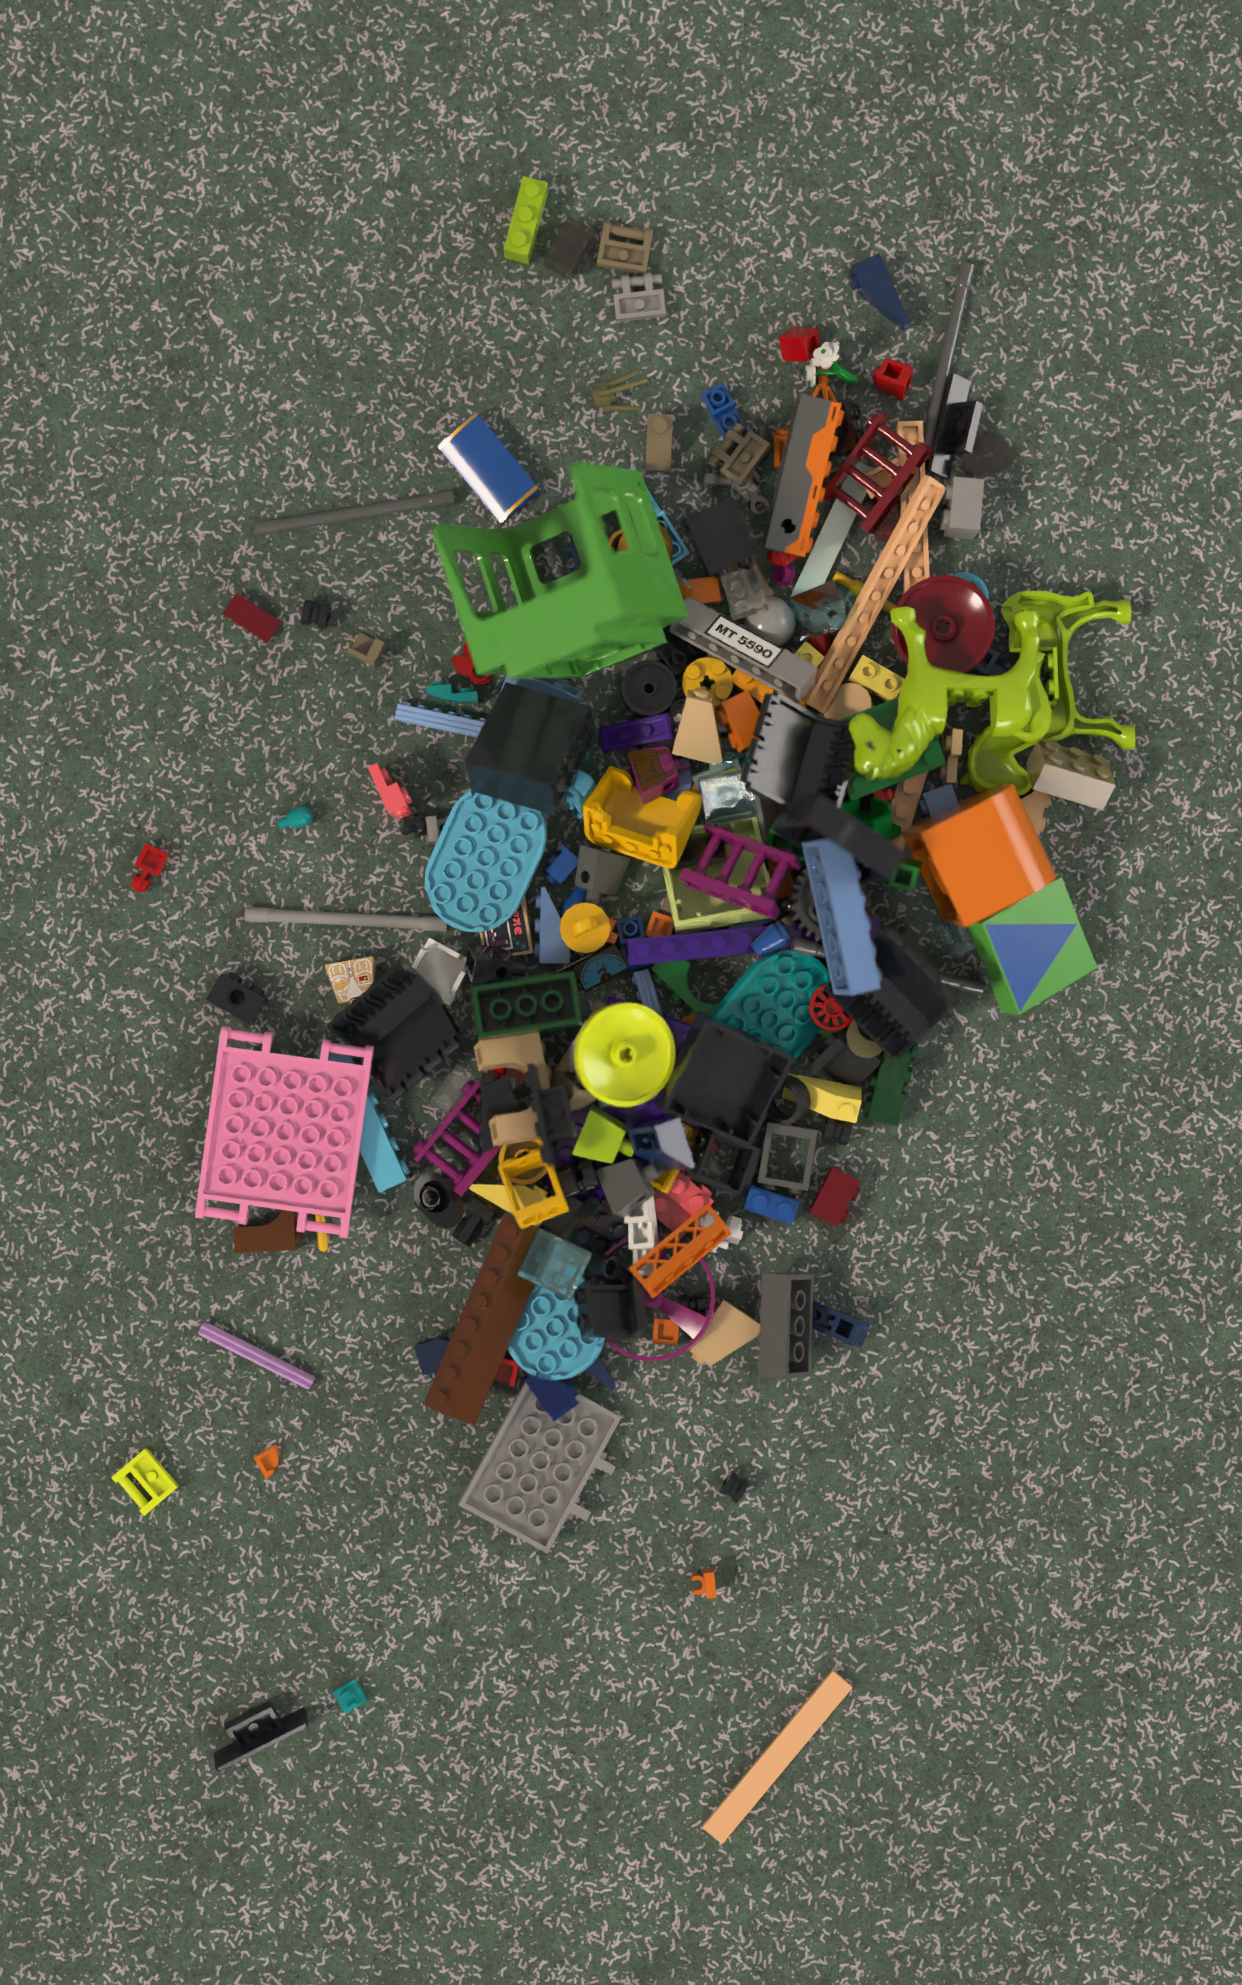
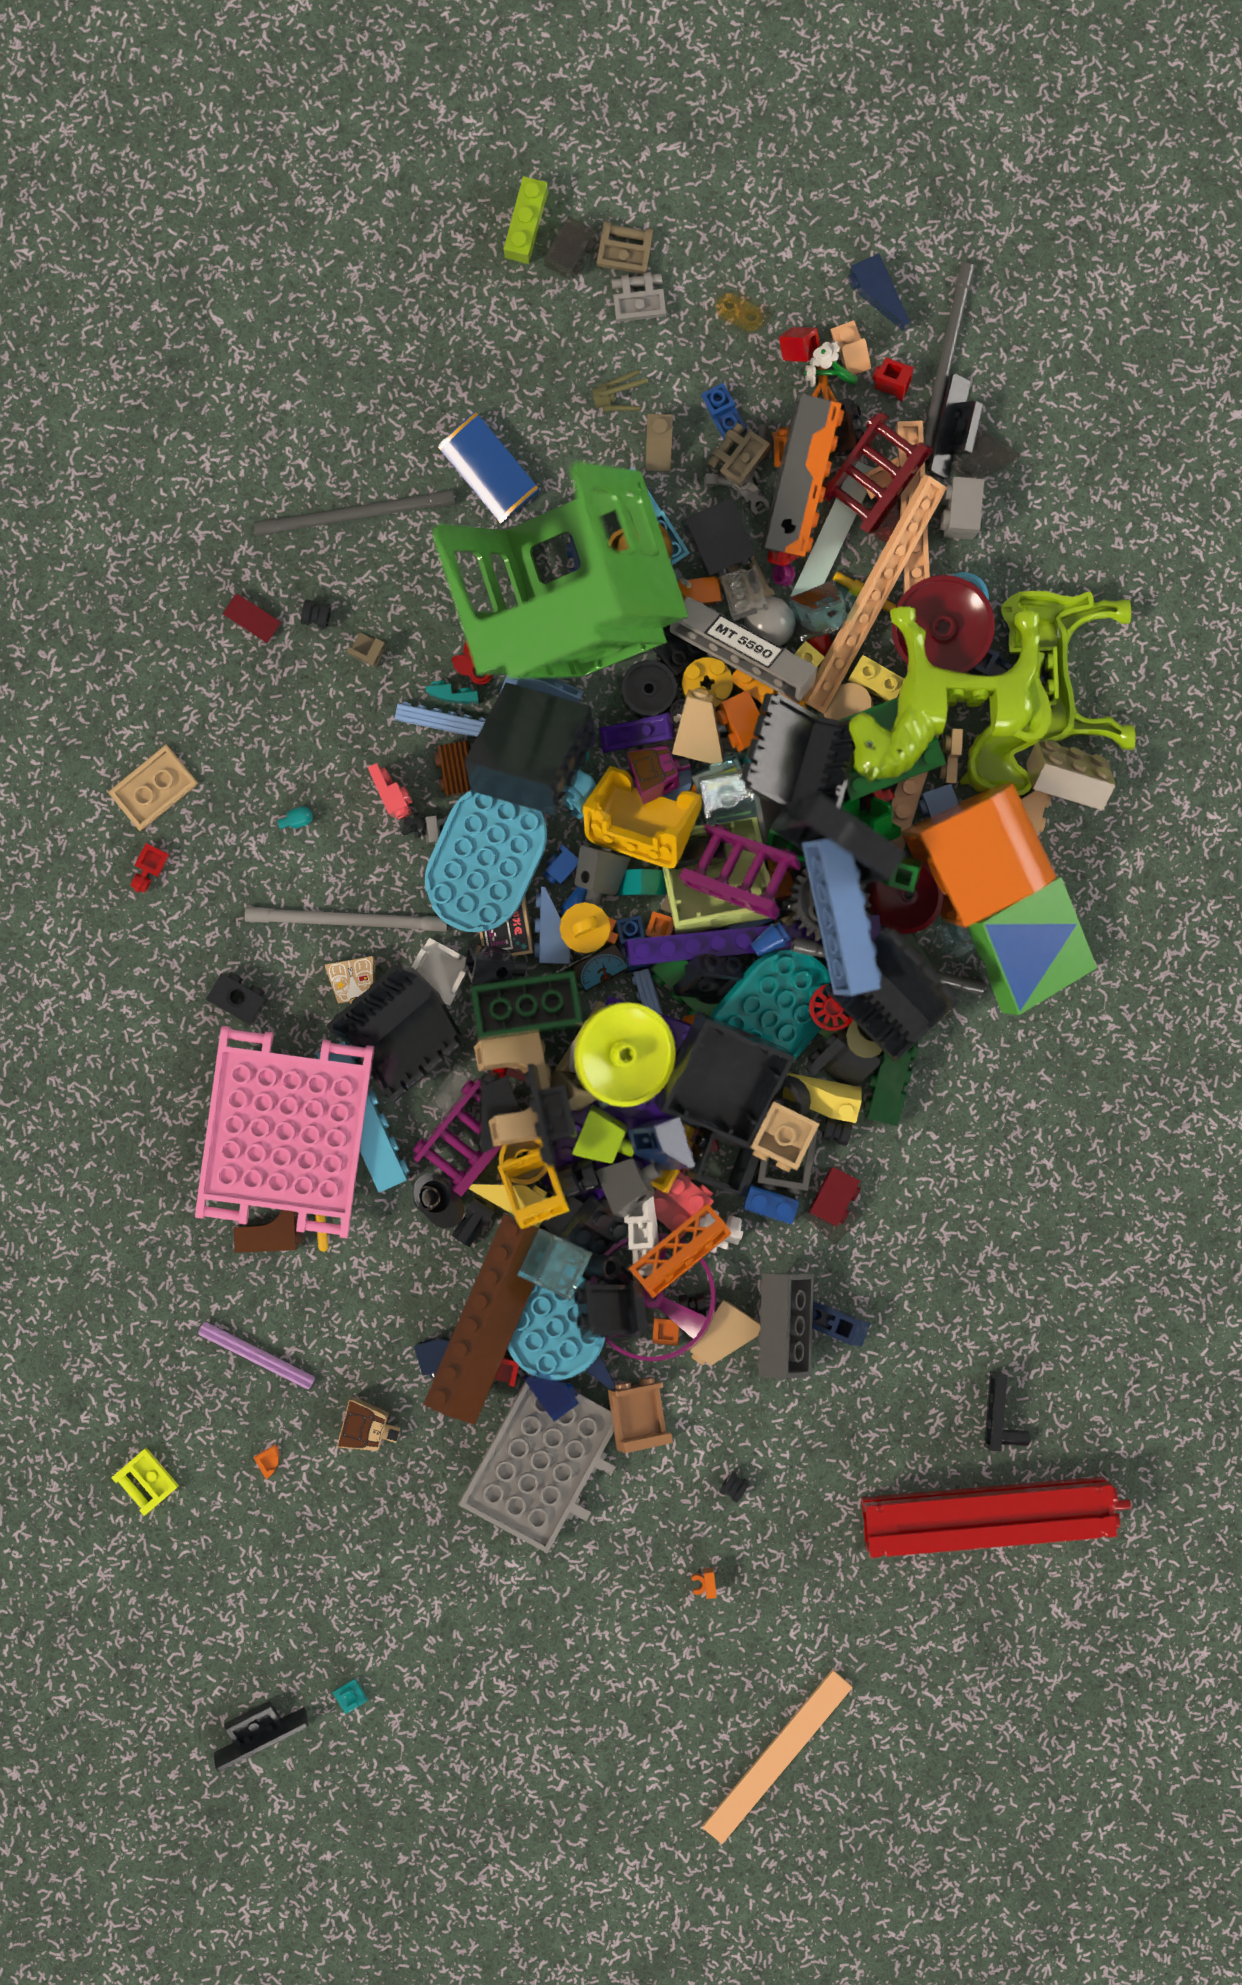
(153, 787): none -> tan tile
(365, 1427): none -> torso
(452, 760): none -> reddish brown brick
(638, 1415): none -> medium nougat panel
(642, 883): none -> teal slope
(709, 977): none -> black plate
(739, 312): none -> clear yellow plate
(784, 1137): none -> tan plate
(852, 348): none -> light nougat slope
(904, 913): none -> dark red dish
(991, 1516): none -> red brick
(994, 1433): none -> black piece

